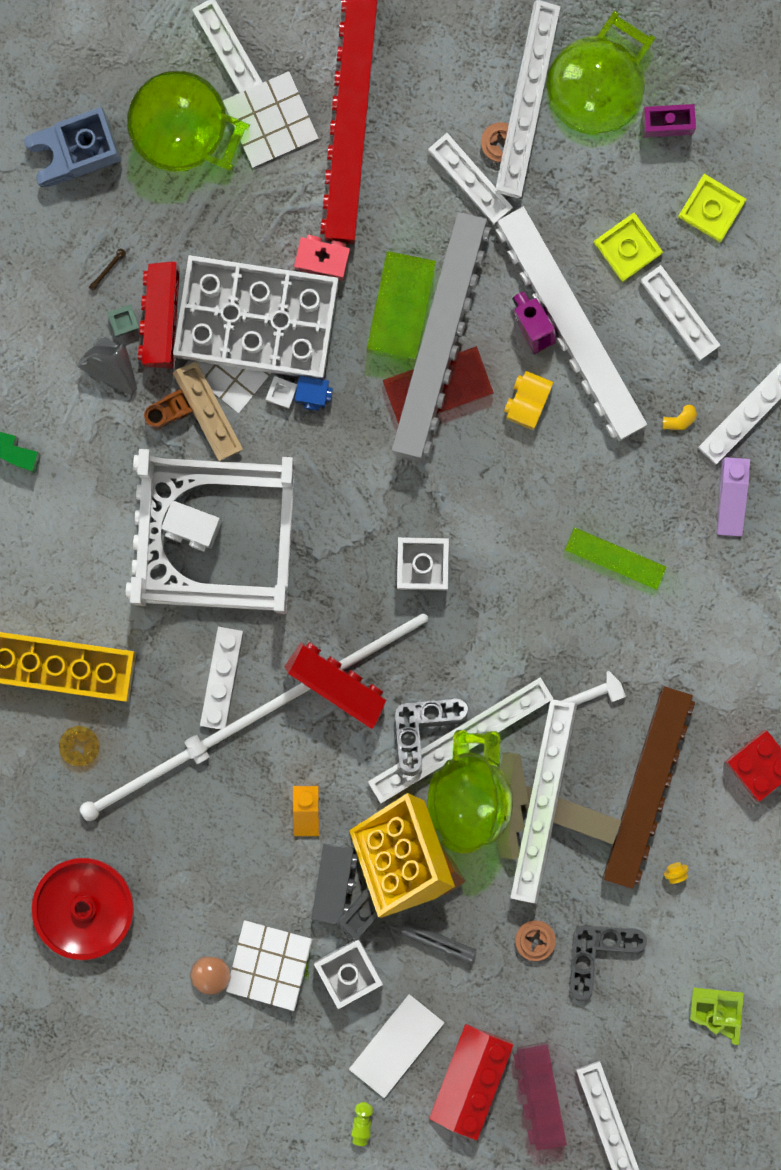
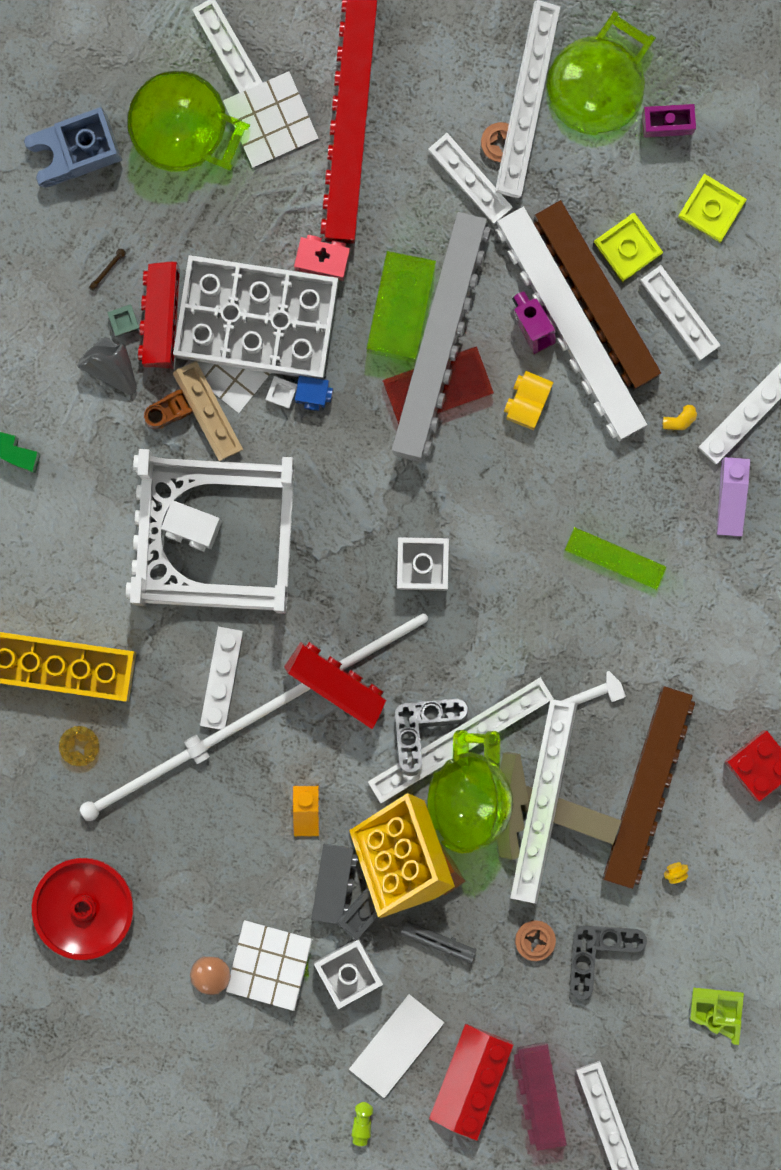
(597, 296): none -> reddish brown brick

